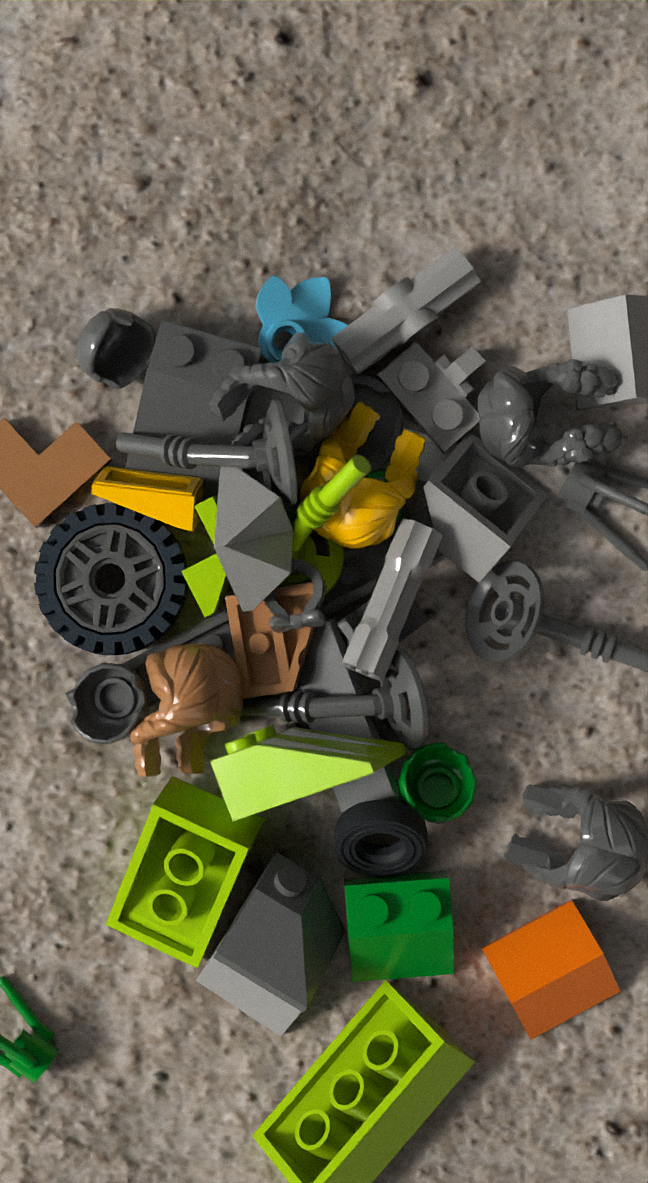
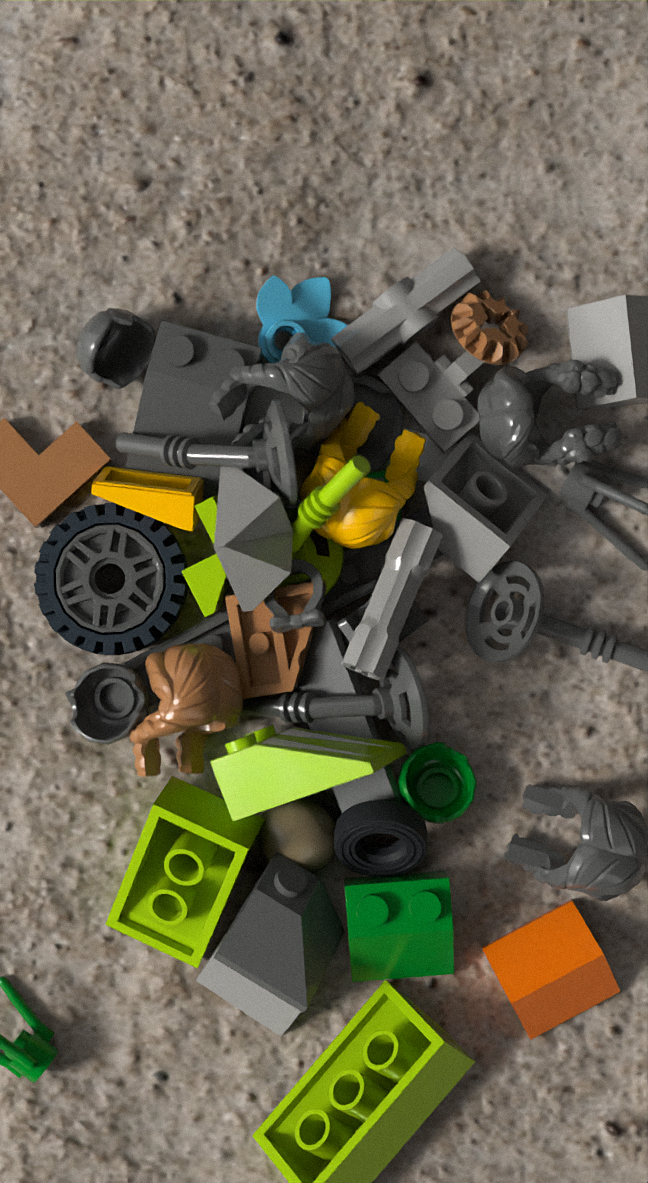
(299, 832): none -> dark tan hair
(493, 344): none -> medium nougat gear

